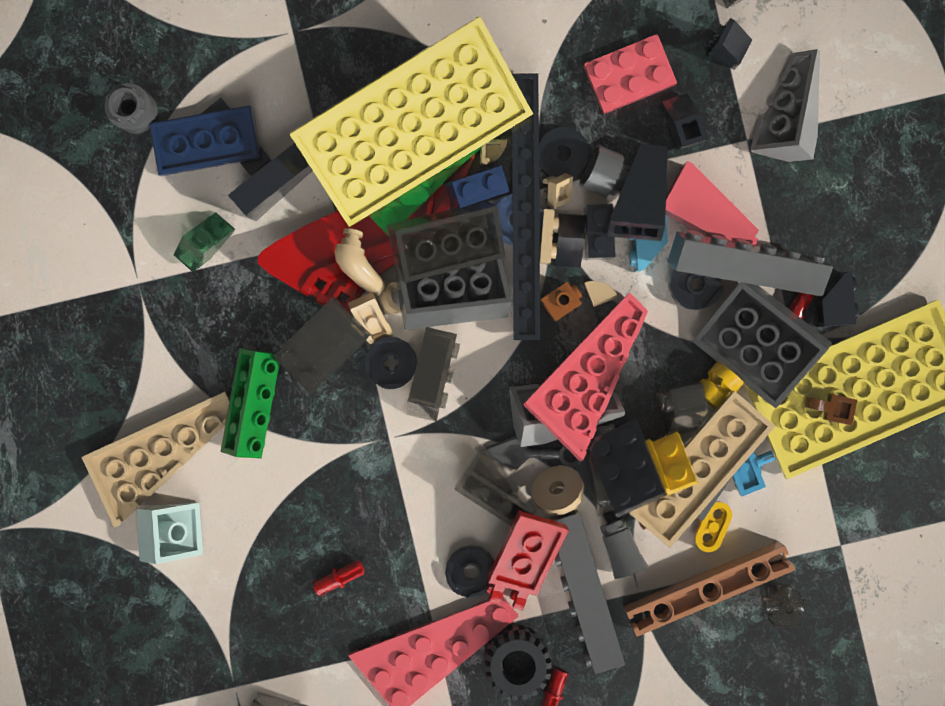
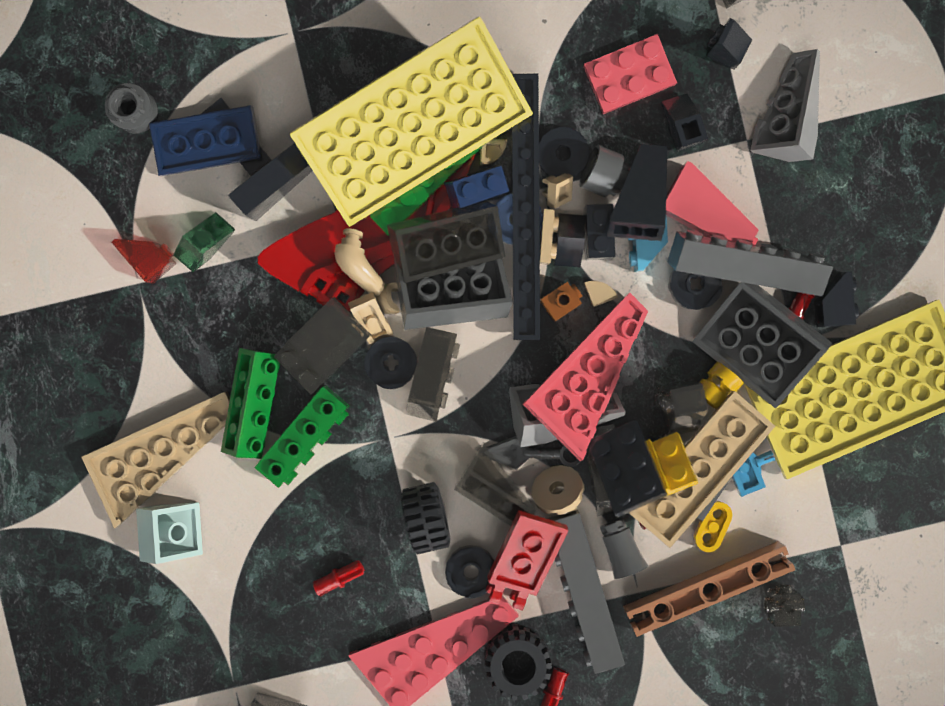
(146, 258): none -> clear red slope
(302, 436): none -> green brick
(425, 518): none -> black tyre
(835, 409): reddish brown plate -> none

